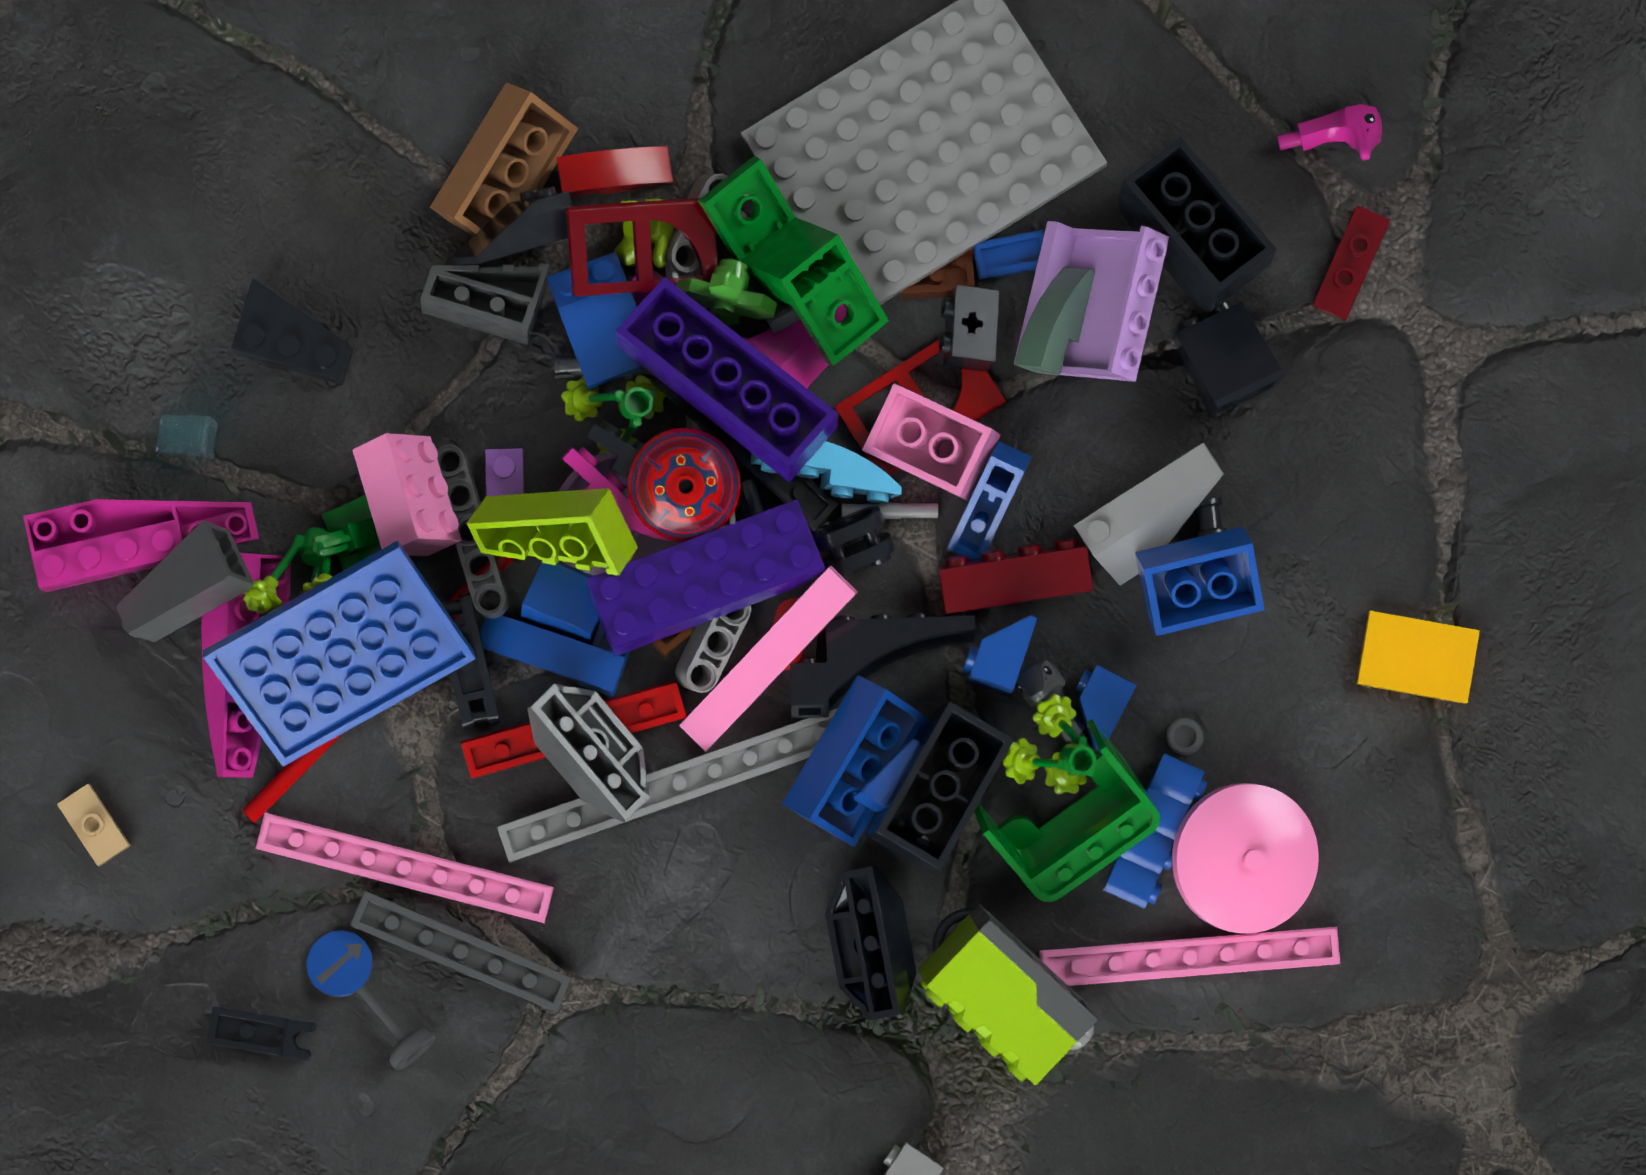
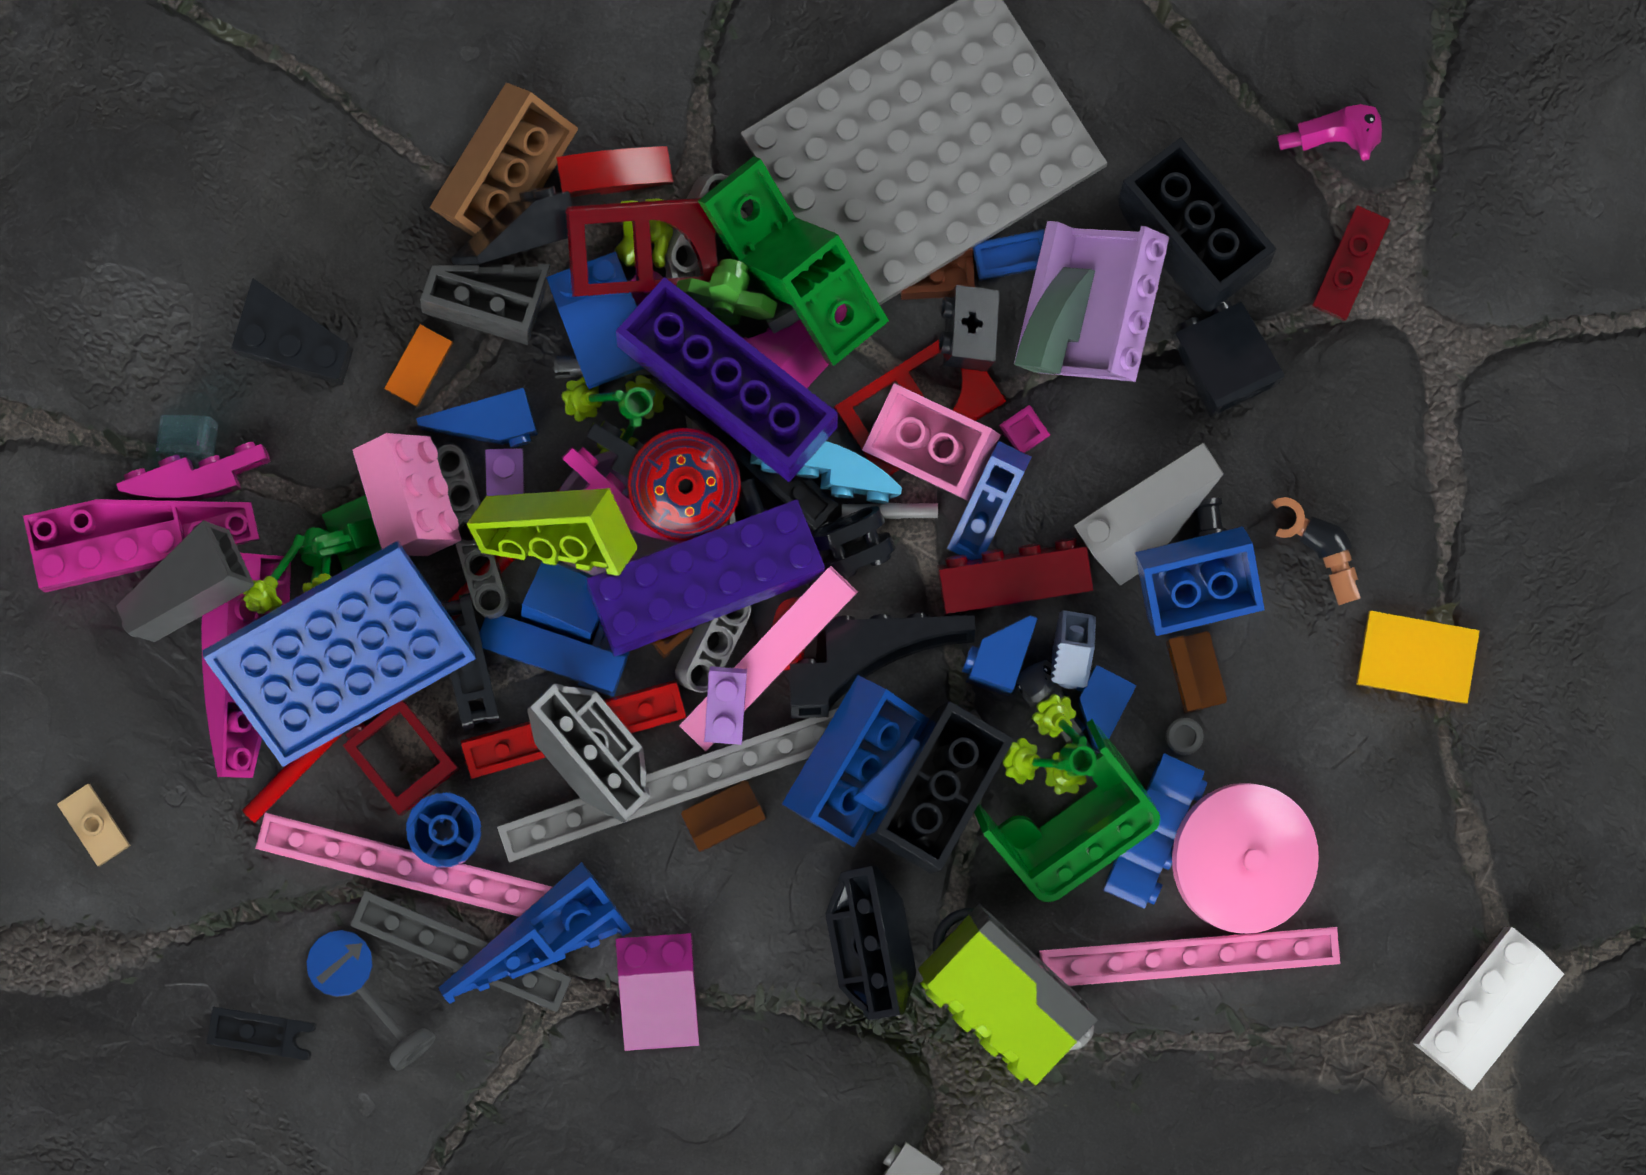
(181, 482): none -> dark pink slope
(418, 365): none -> orange tile
(425, 784): none -> dark red window
(443, 830): none -> blue cylinder
(493, 420): none -> blue slope
(561, 921): none -> blue wedge
(657, 991): none -> slope
(723, 815): none -> reddish brown panel
(725, 705): none -> medium lavender plate
(1024, 430): none -> dark pink tile
(1073, 649): none -> sand blue brick
(1196, 671): none -> reddish brown panel
(1330, 544): none -> piece
(1489, 1007): none -> white slope

